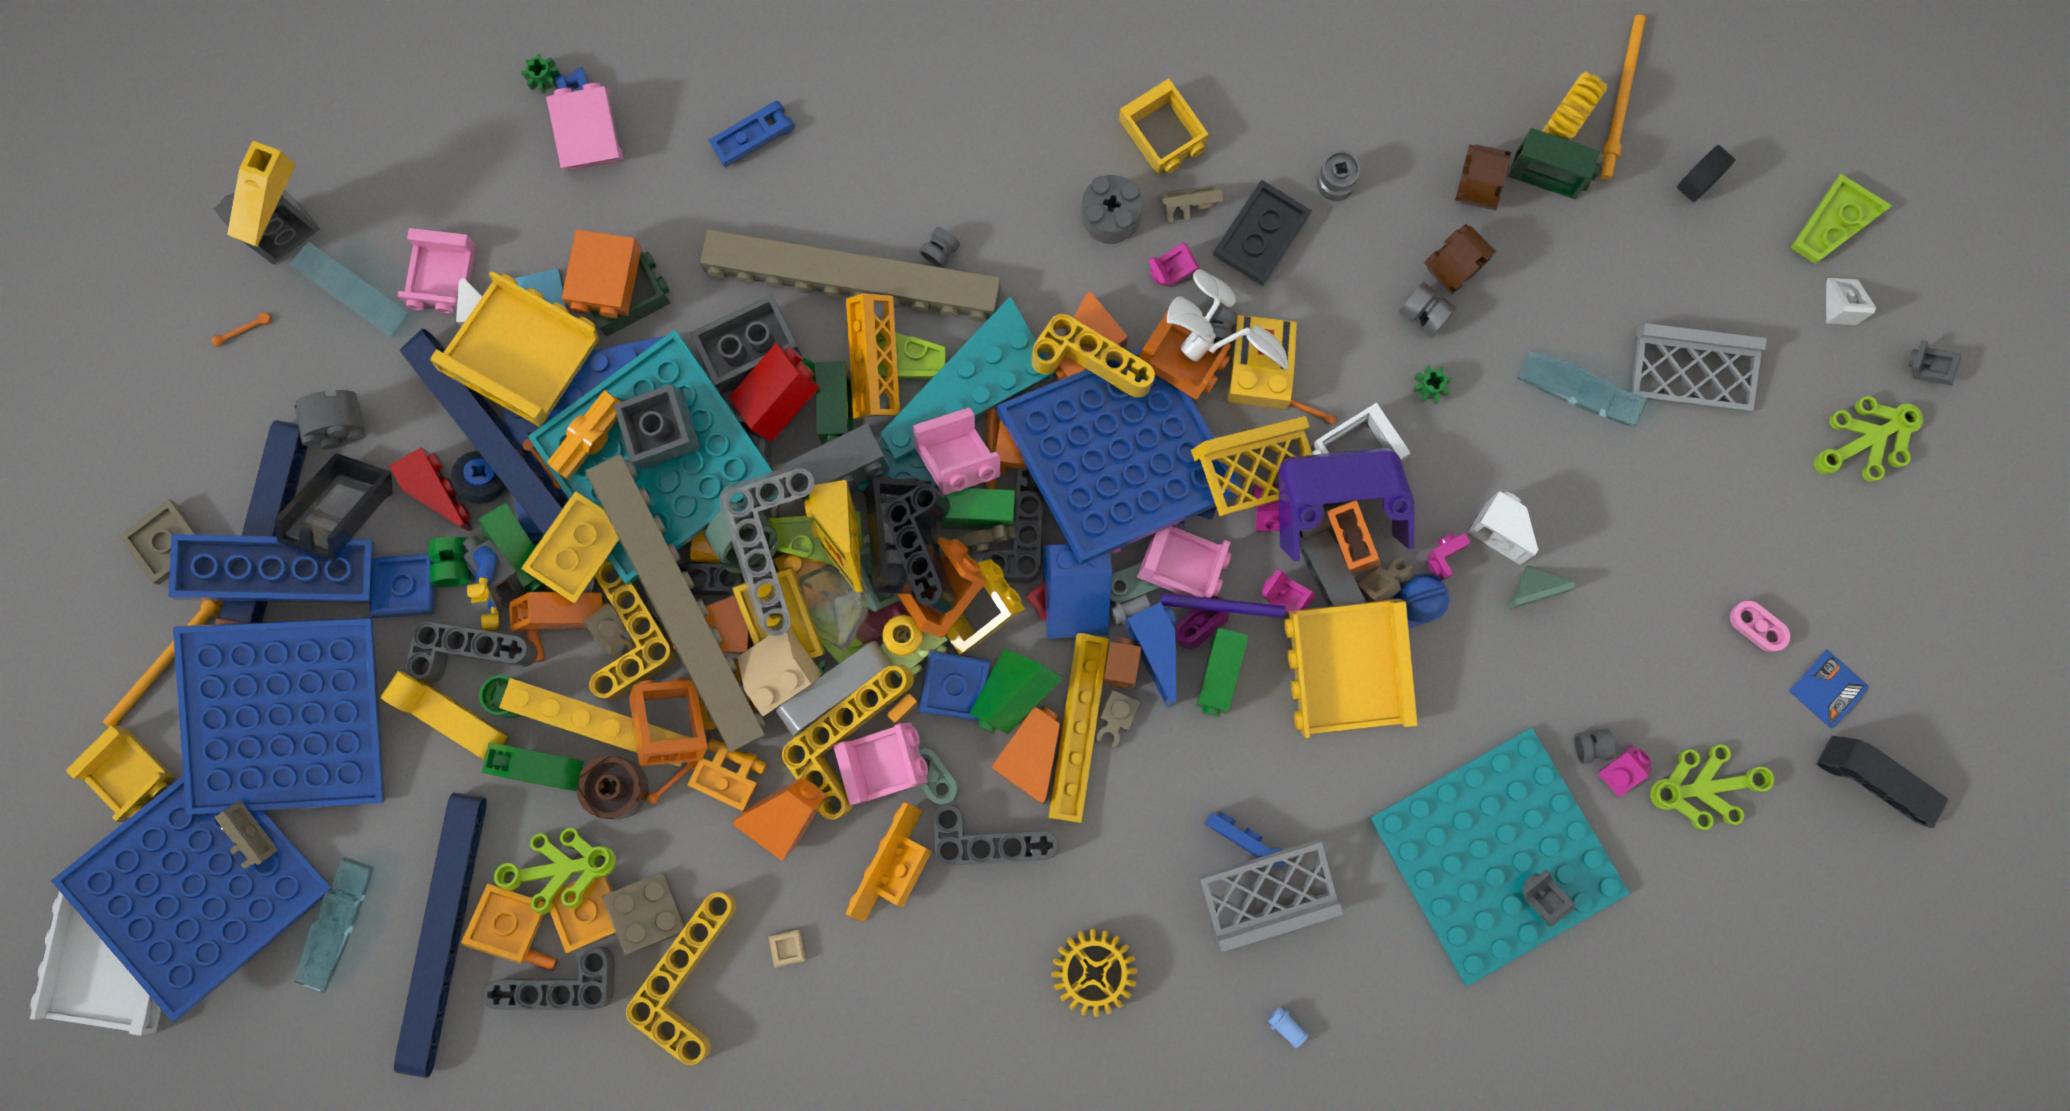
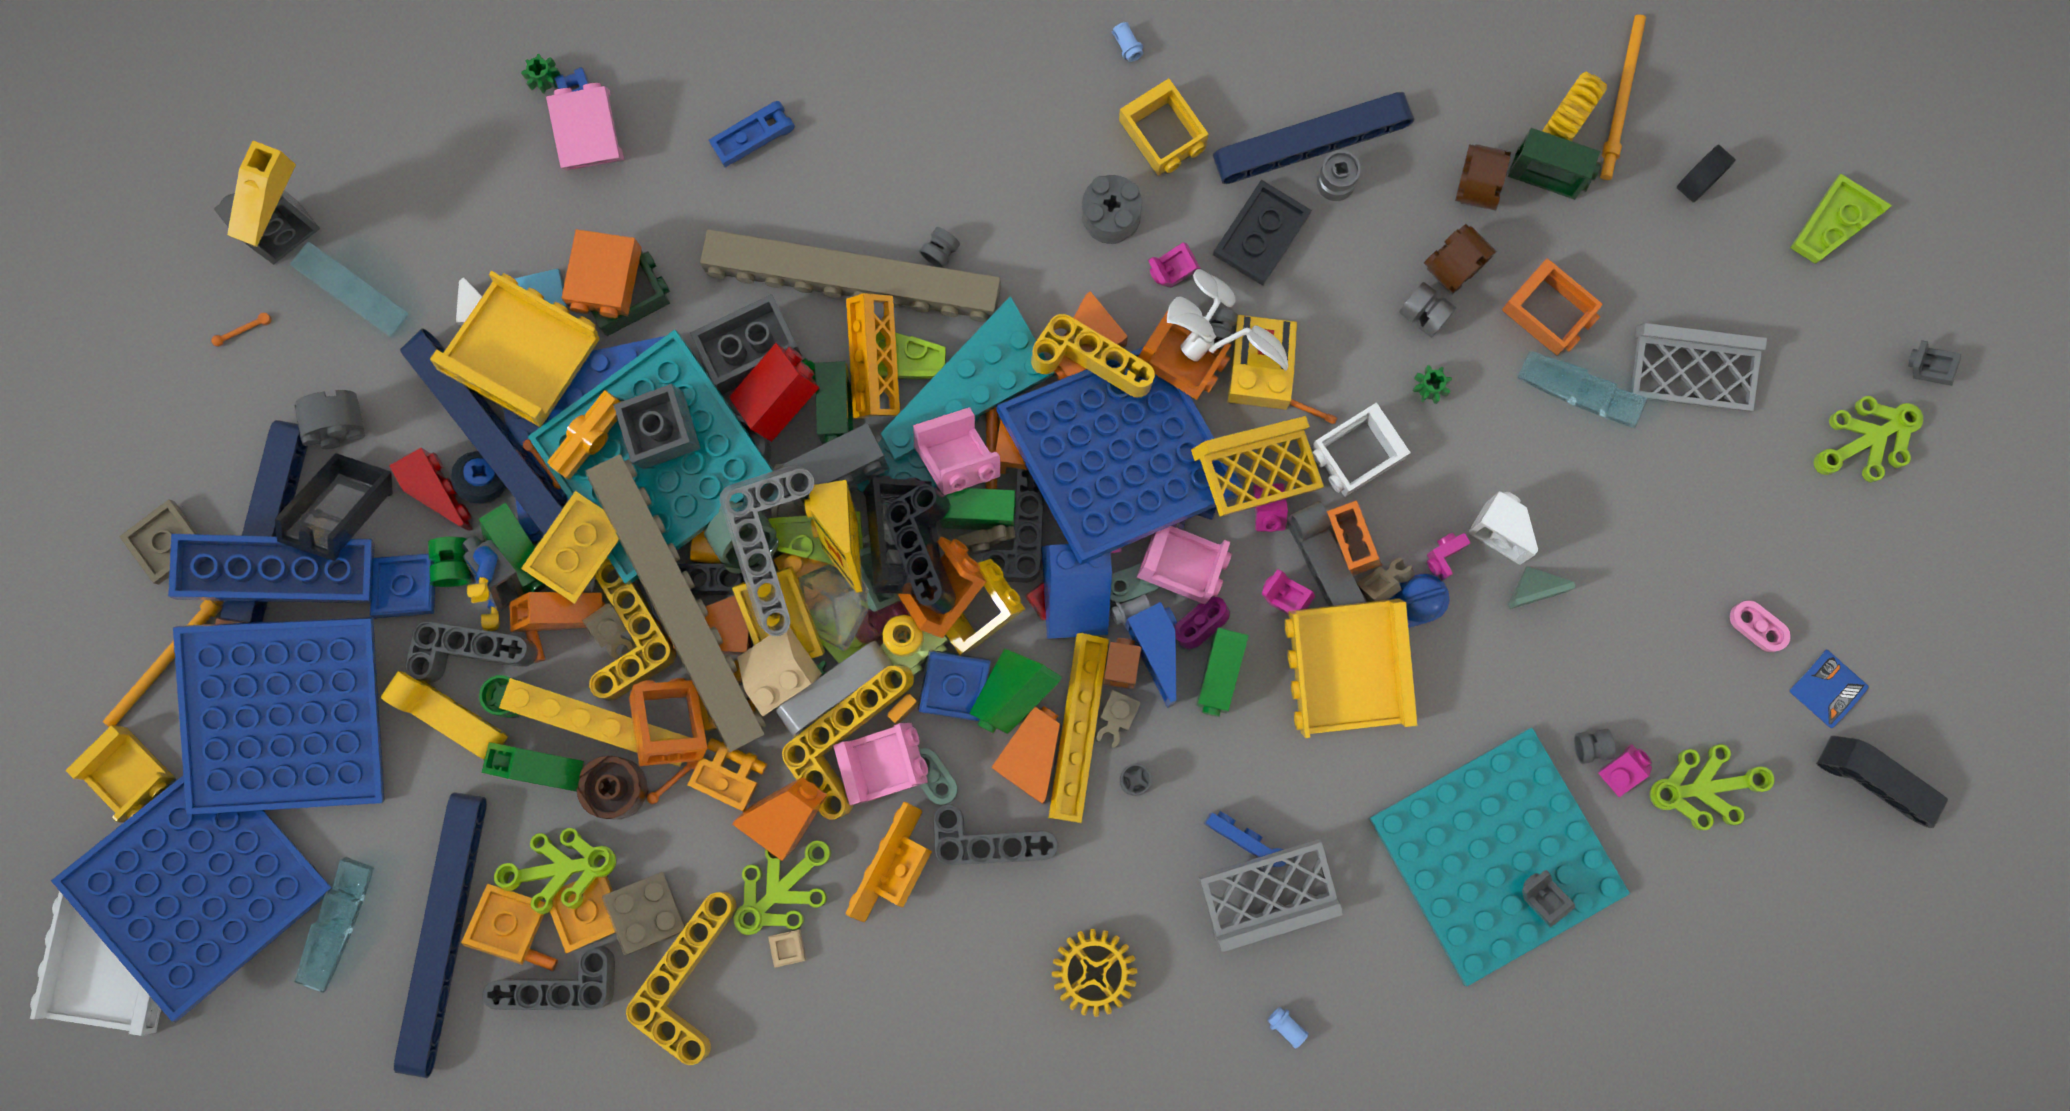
(246, 833): dark tan plate -> none
(436, 268): bright pink panel -> none
(778, 892): none -> lime plant
(1131, 48): none -> light blue pin
(1139, 778): none -> dark grey wheel
(1203, 196): dark tan plate -> none
(1222, 605): dark purple bar -> none
(1313, 137): none -> dark blue beam
(1342, 477): dark purple windscreen -> none
(1566, 287): none -> orange window
(1847, 302): white slope -> none

